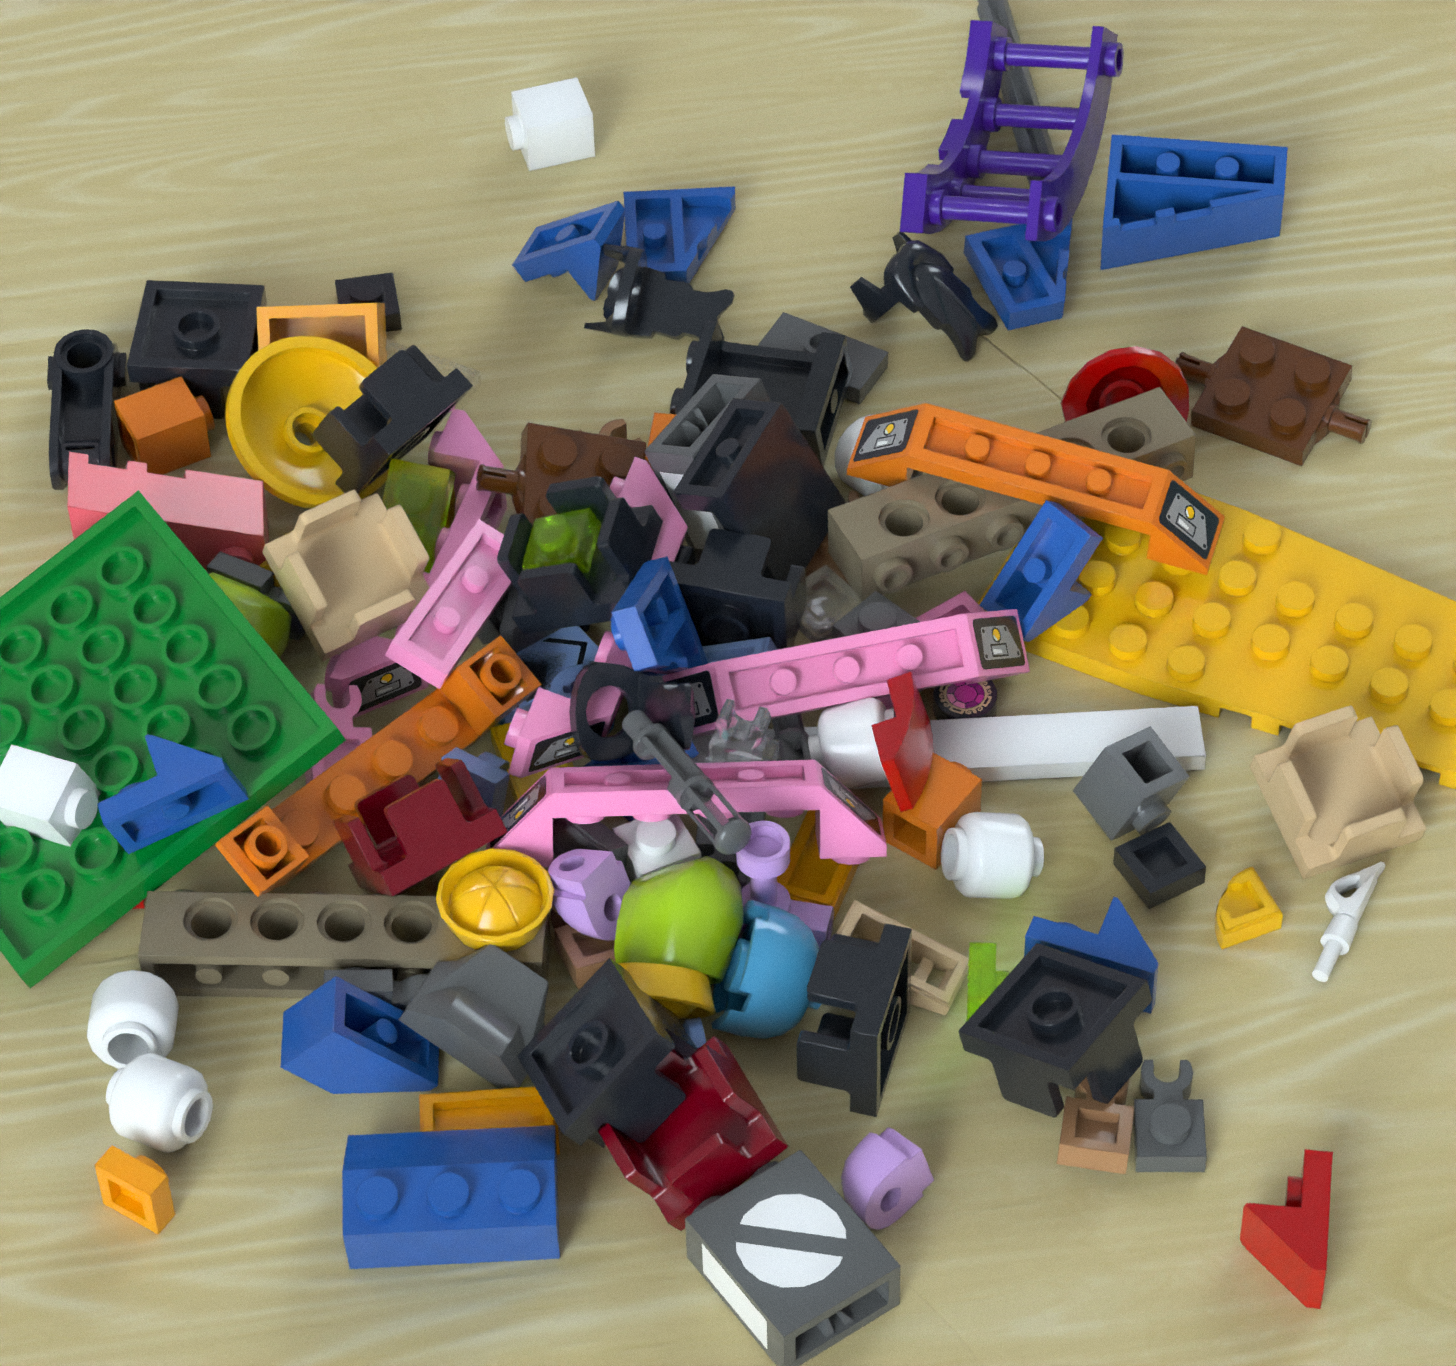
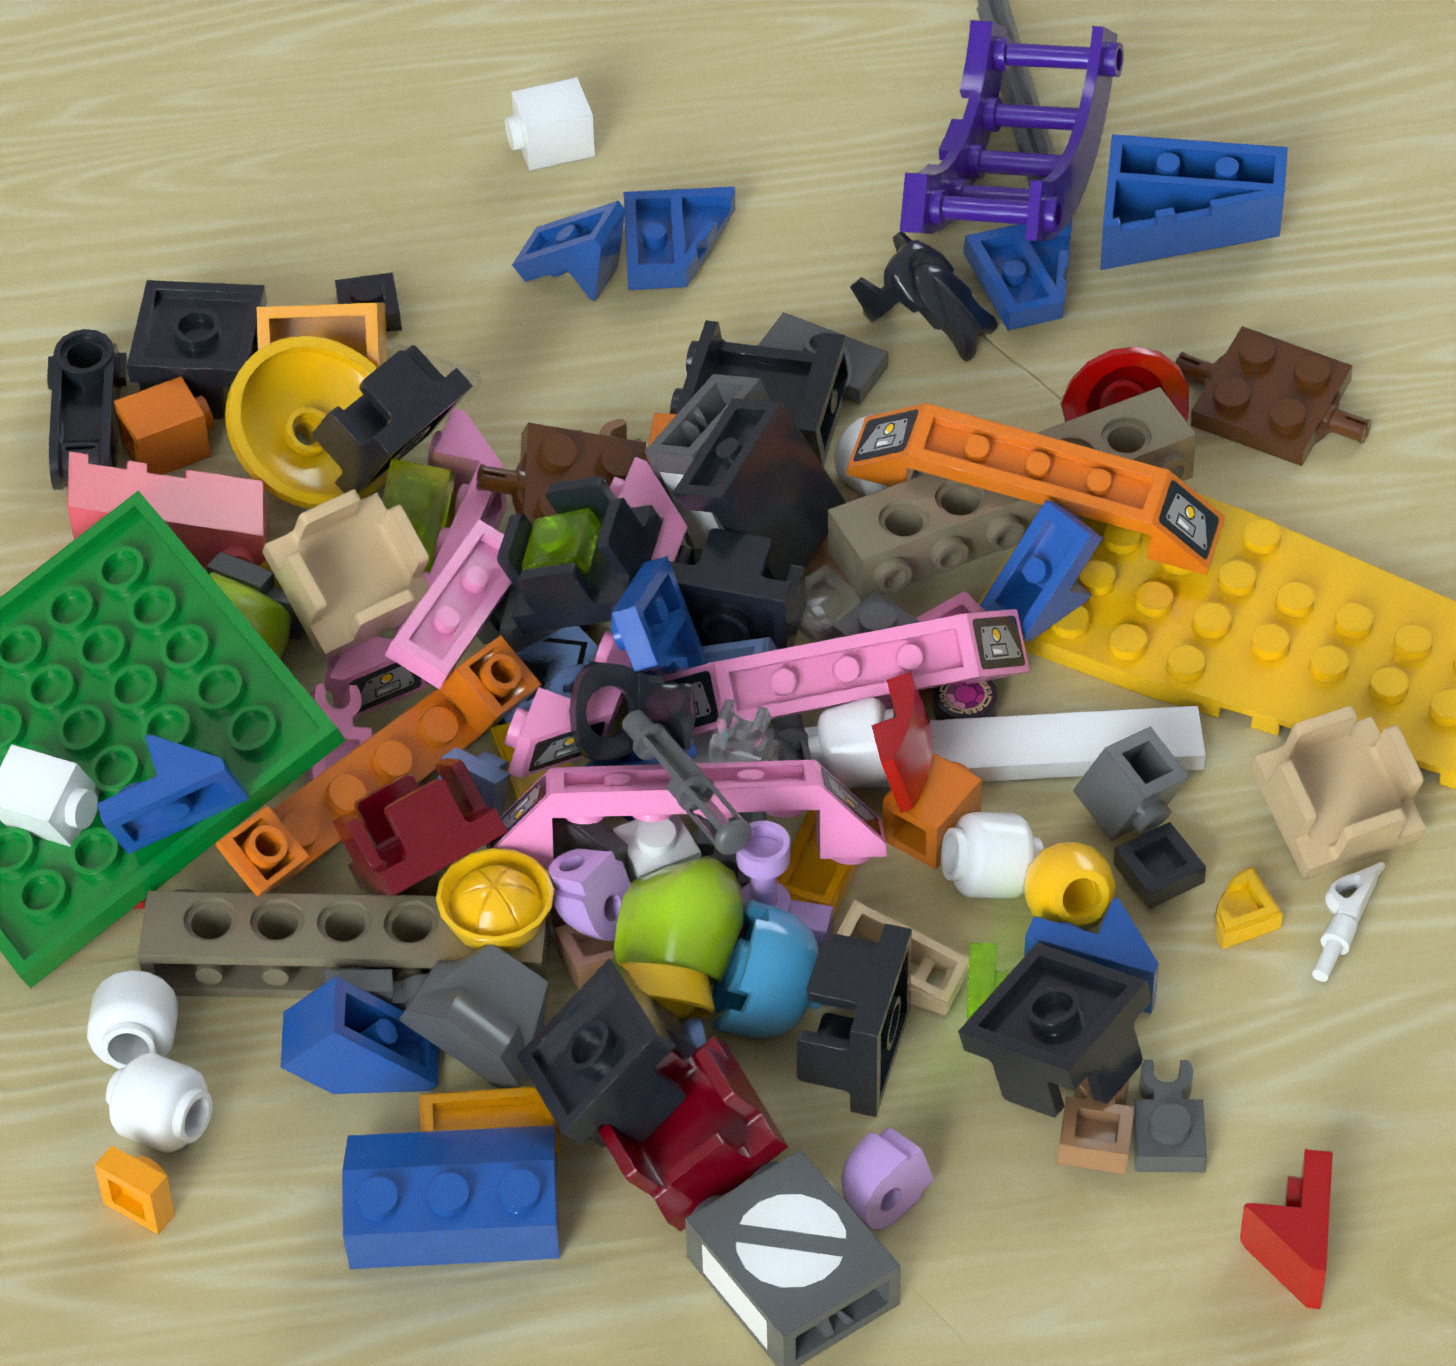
(648, 304): black hair -> none
(1071, 880): none -> yellow piece

